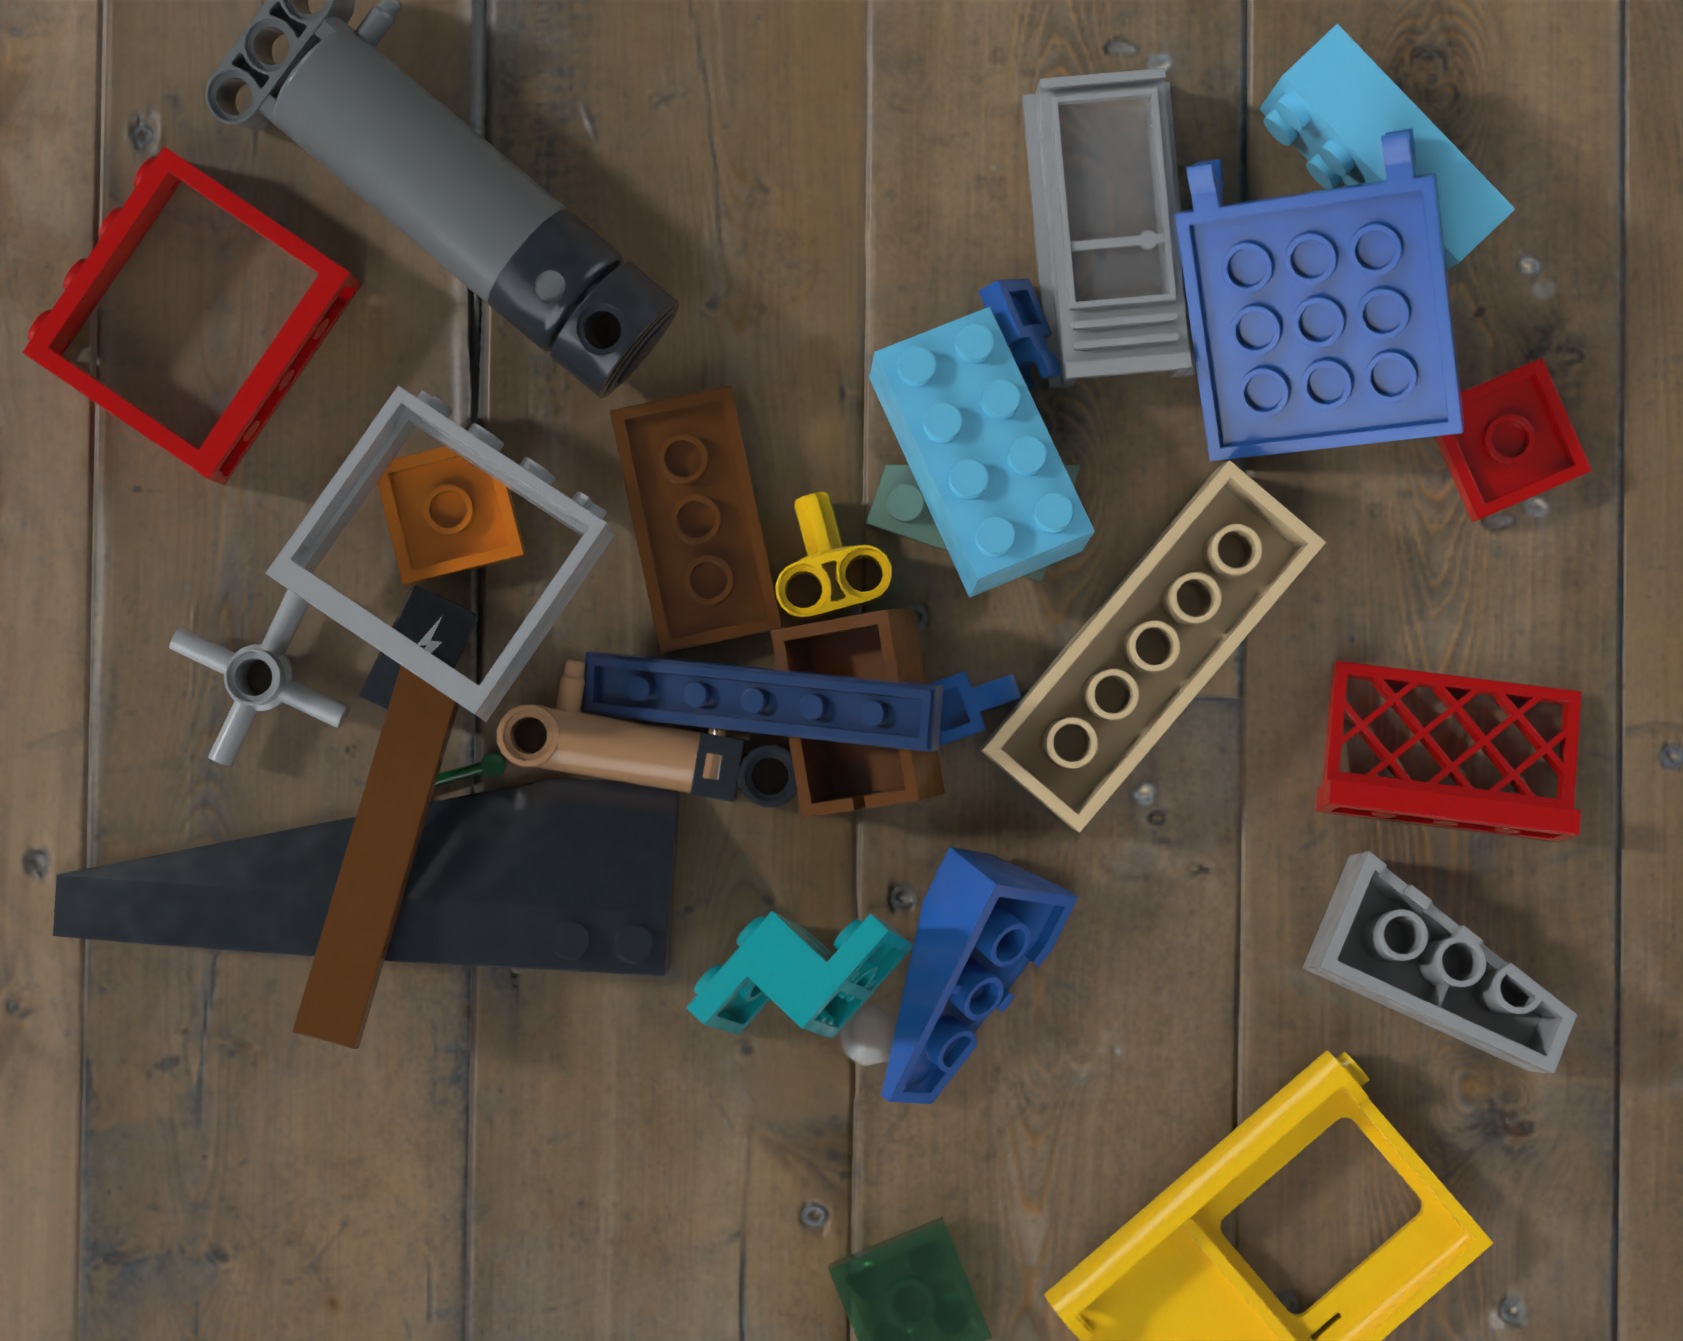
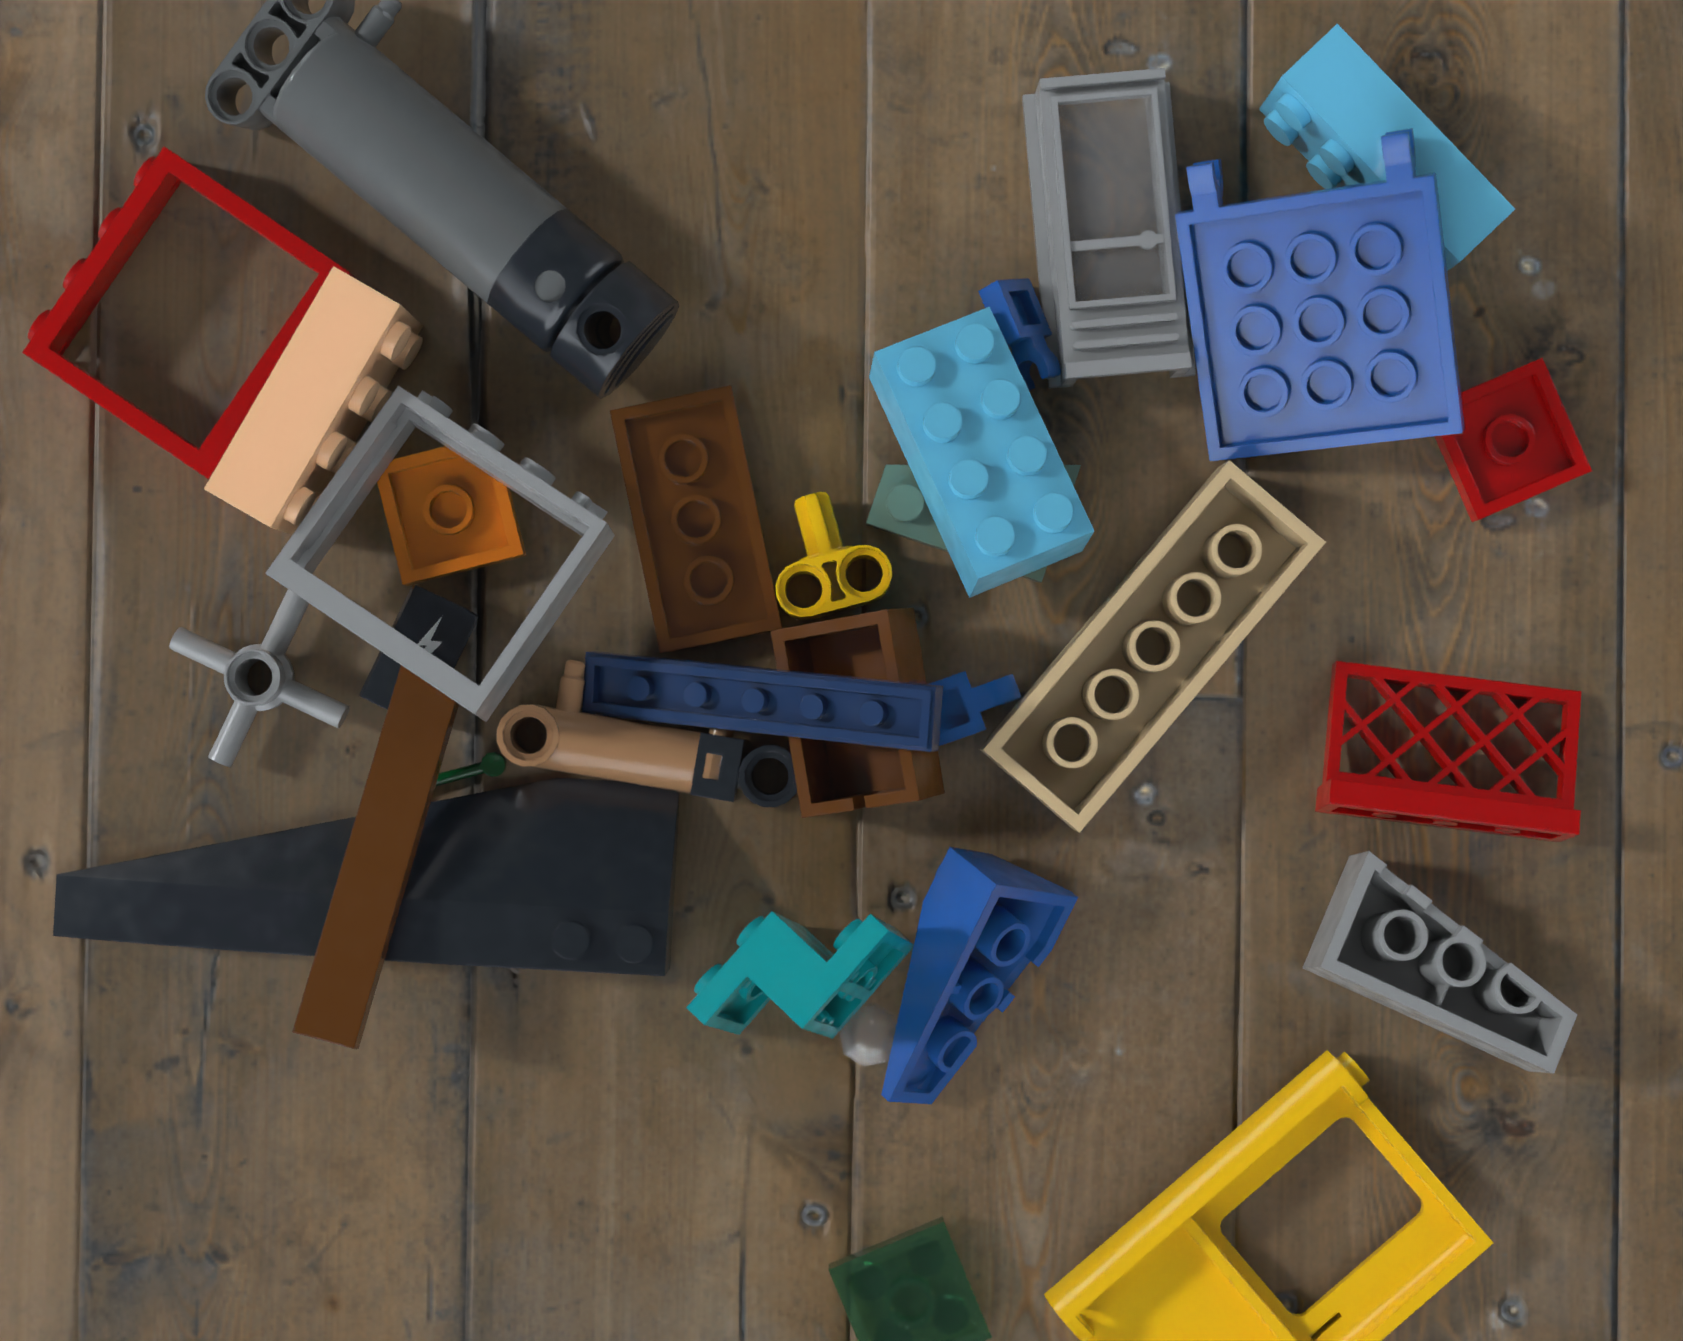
(316, 402): none -> light nougat brick

